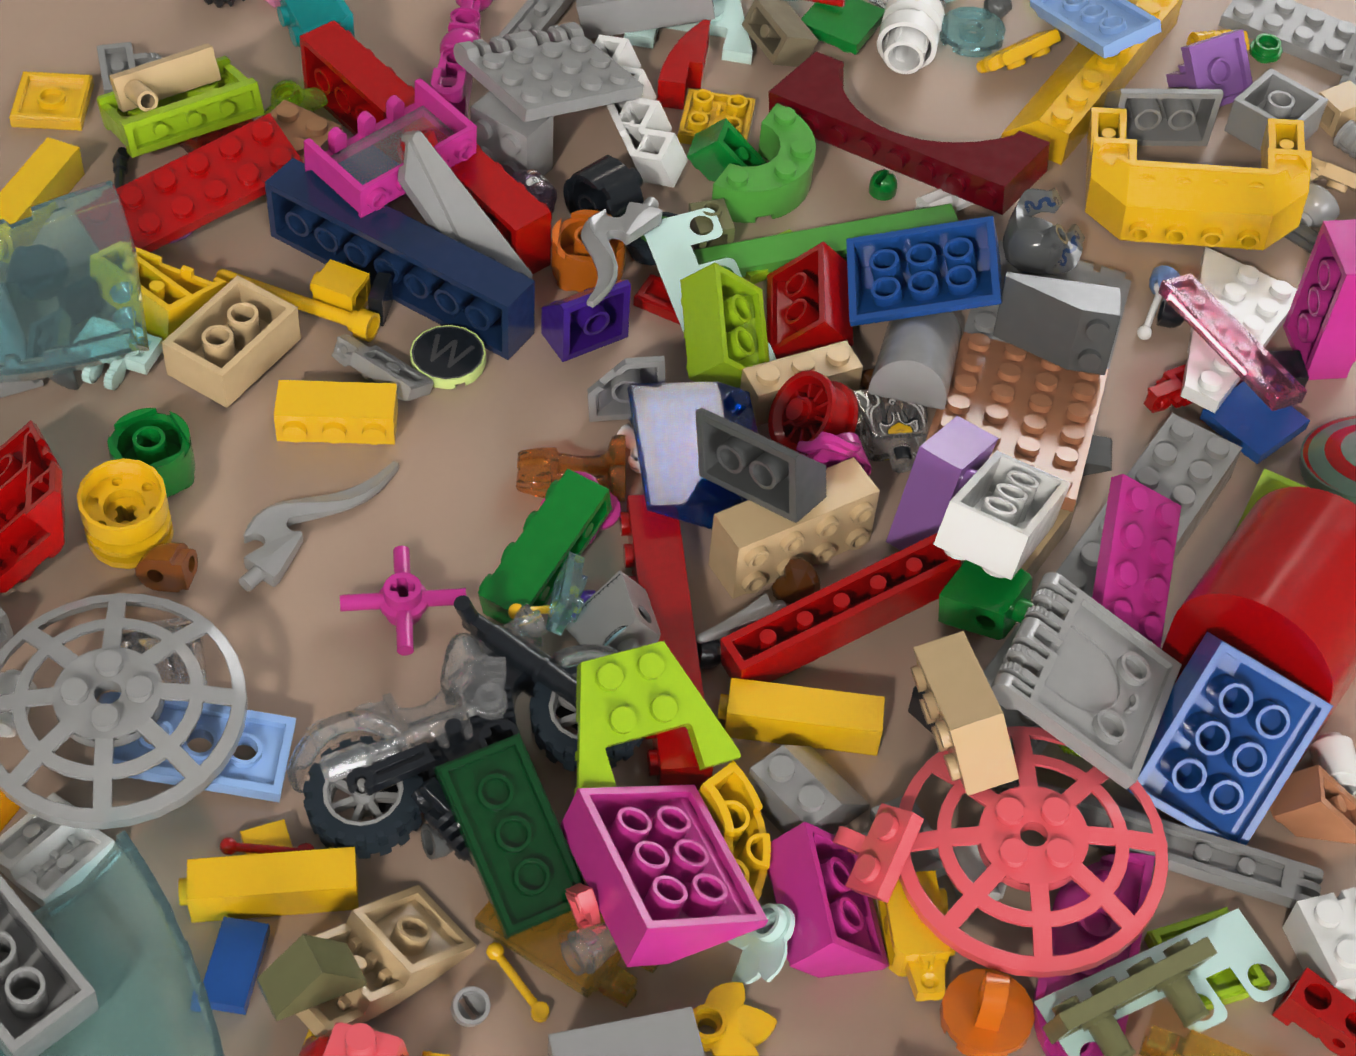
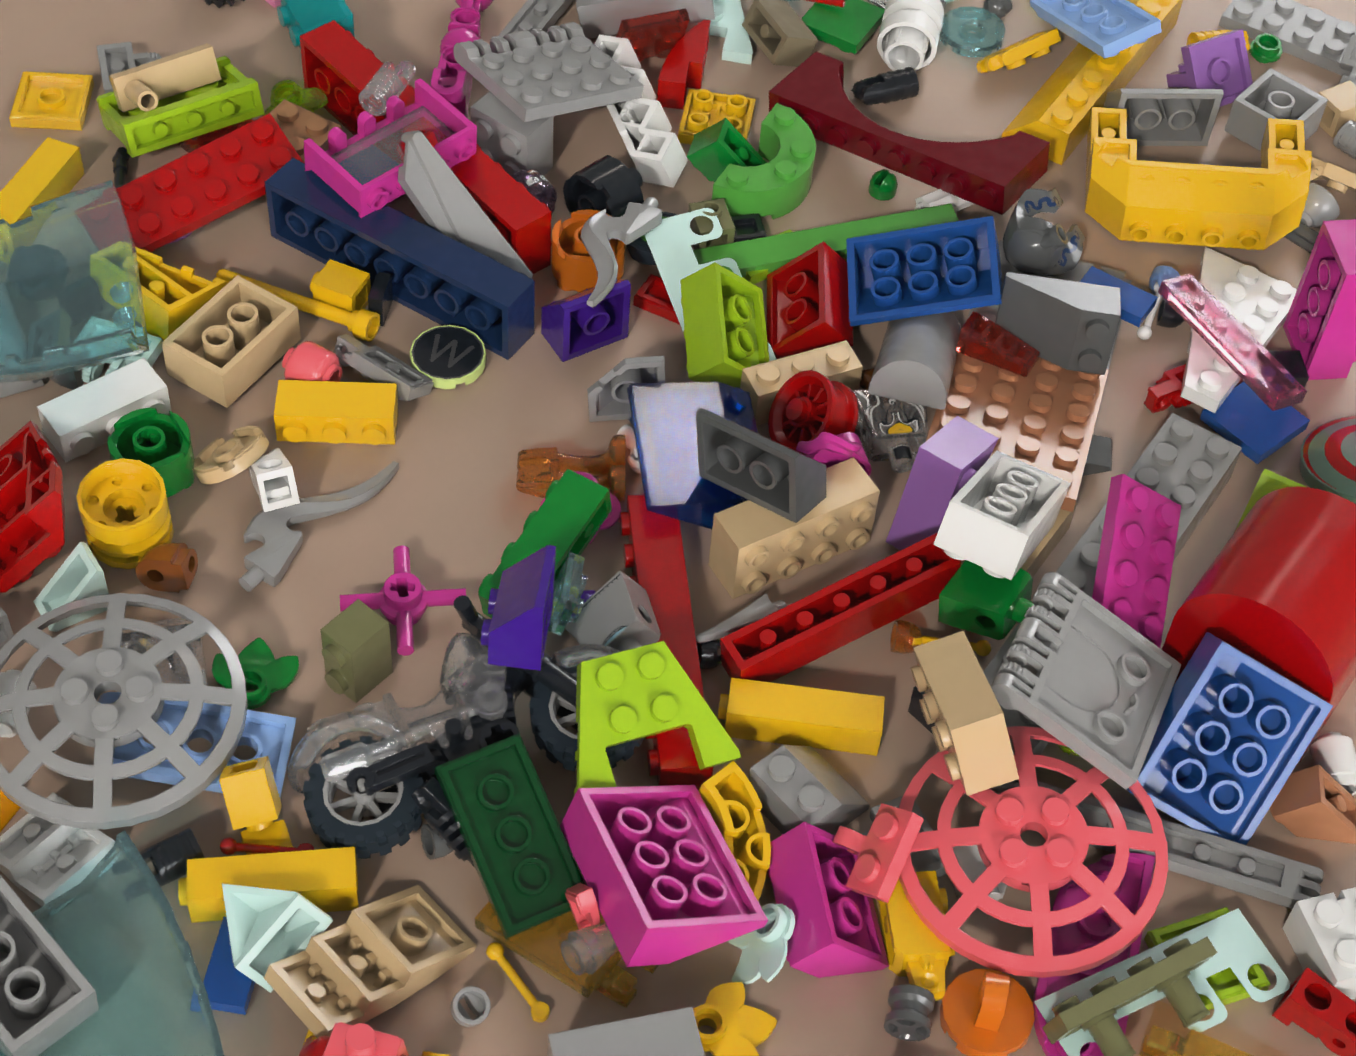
(75, 580): none -> light aqua slope
(87, 414): none -> white brick
(171, 856): none -> black hinge
(226, 459): none -> tan tile
(251, 794): none -> yellow brick
(260, 670): none -> green plate
(268, 927): none -> light aqua slope
(274, 481): none -> white leg
(309, 975): olive slope -> none
(311, 363): none -> coral head
(356, 651): none -> olive brick
(385, 83): none -> clear hinge
(521, 612): none -> dark purple slope
(654, 33): none -> clear red plate
(748, 227): none -> black tile
(797, 582): reddish brown rock -> none
(887, 87): none -> black hinge
(908, 635): none -> clear orange hinge
(909, 1012): none -> dark grey wheel
(995, 345): none -> clear red slope
(1135, 302): none -> blue tile

